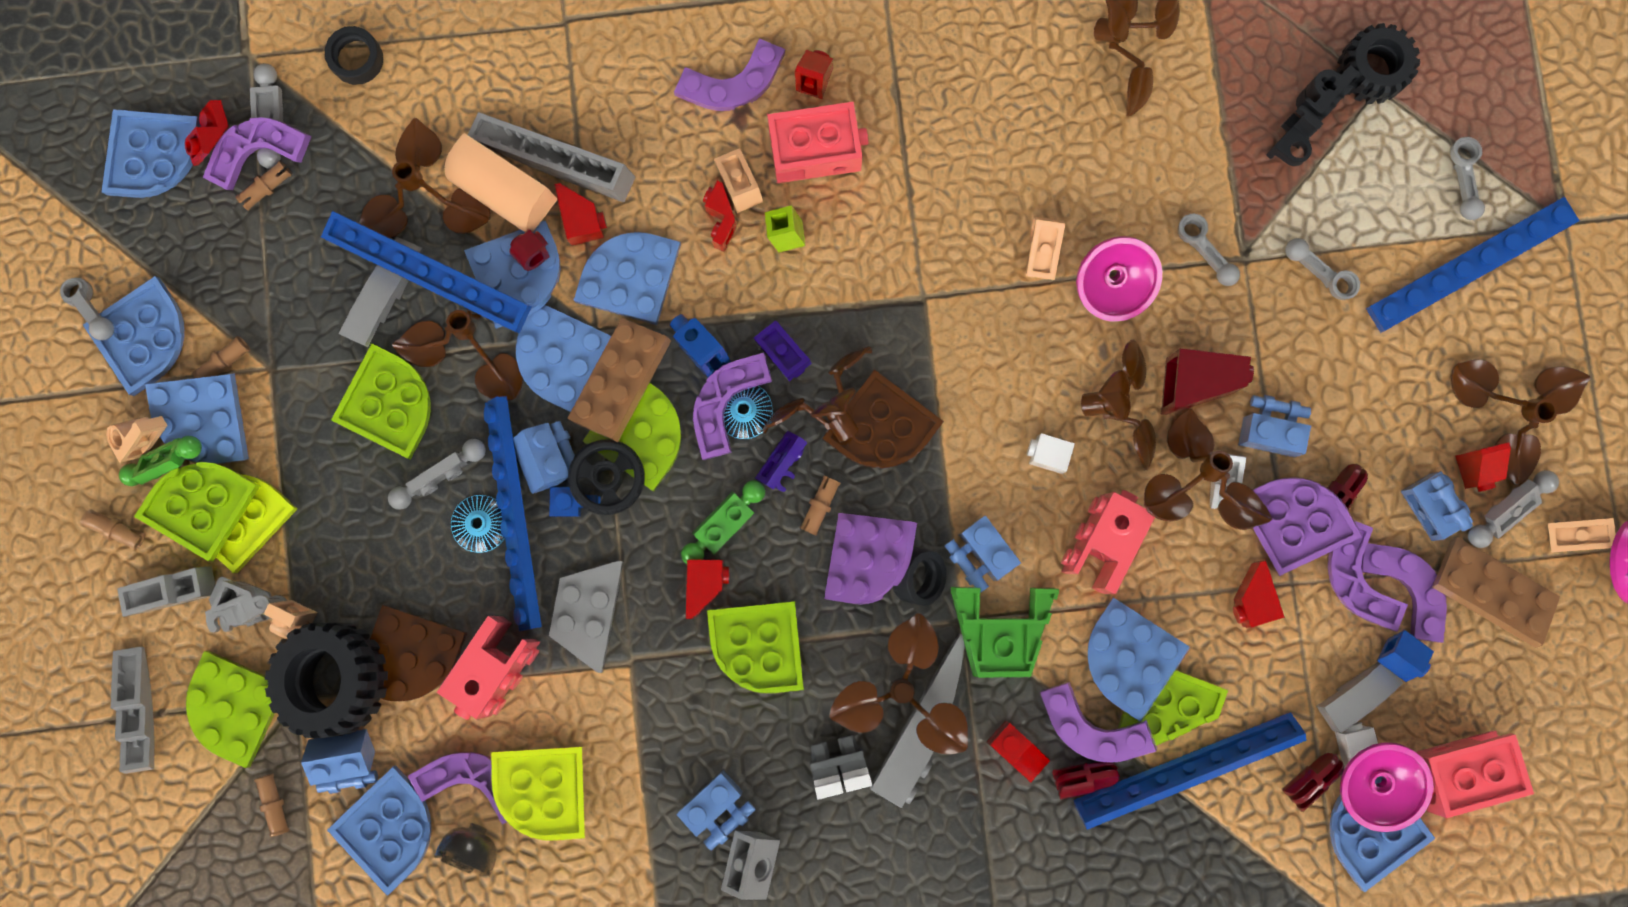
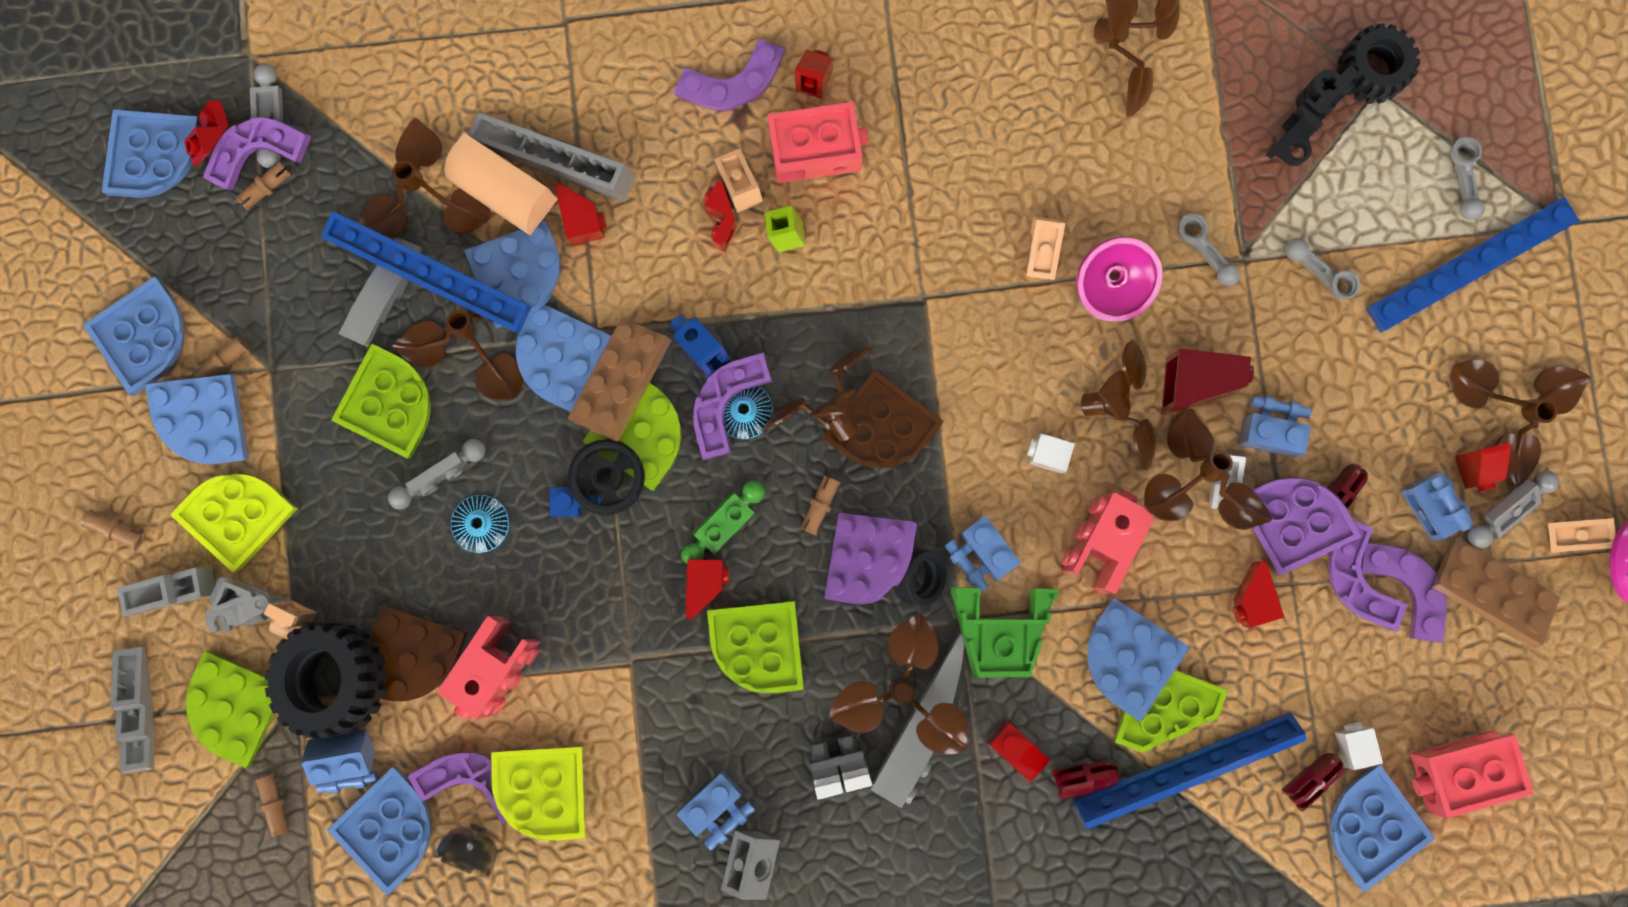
(99, 327): light grey piece -> none
(134, 437): light nougat plate -> none
(160, 461): bright green plate -> none
(198, 506): lime plate -> none
(345, 36): black tyre -> none
(513, 517): blue plate -> none
(529, 250): dark red plate -> none
(540, 455): medium blue brick -> none
(586, 612): light grey wing -> none
(629, 276): medium blue plate -> none
(782, 351): dark purple plate -> none
(783, 456): dark purple plate -> none
(1089, 740): medium lavender plate -> none
(1359, 697): light grey slope -> none
(1399, 796): dark pink dish -> none
(1406, 656): blue brick -> none

